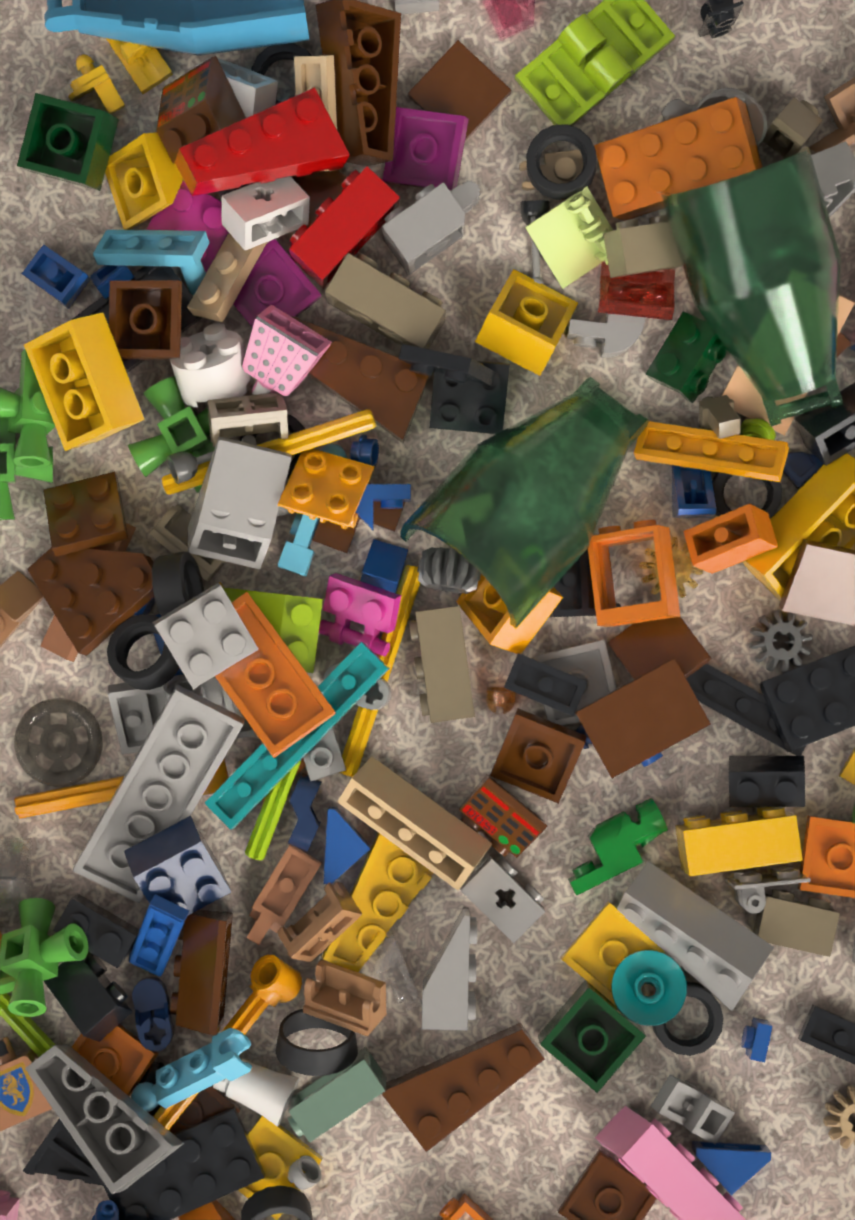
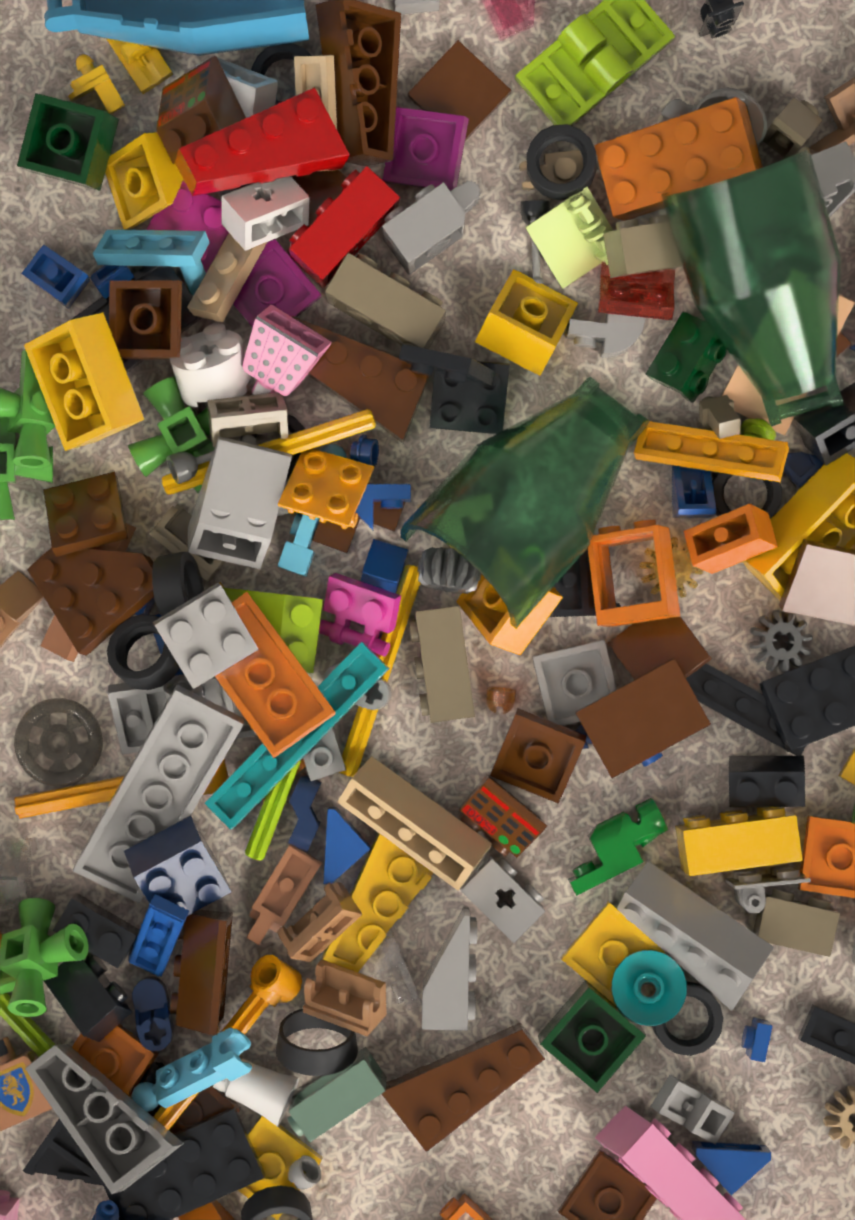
(545, 684): black plate -> none

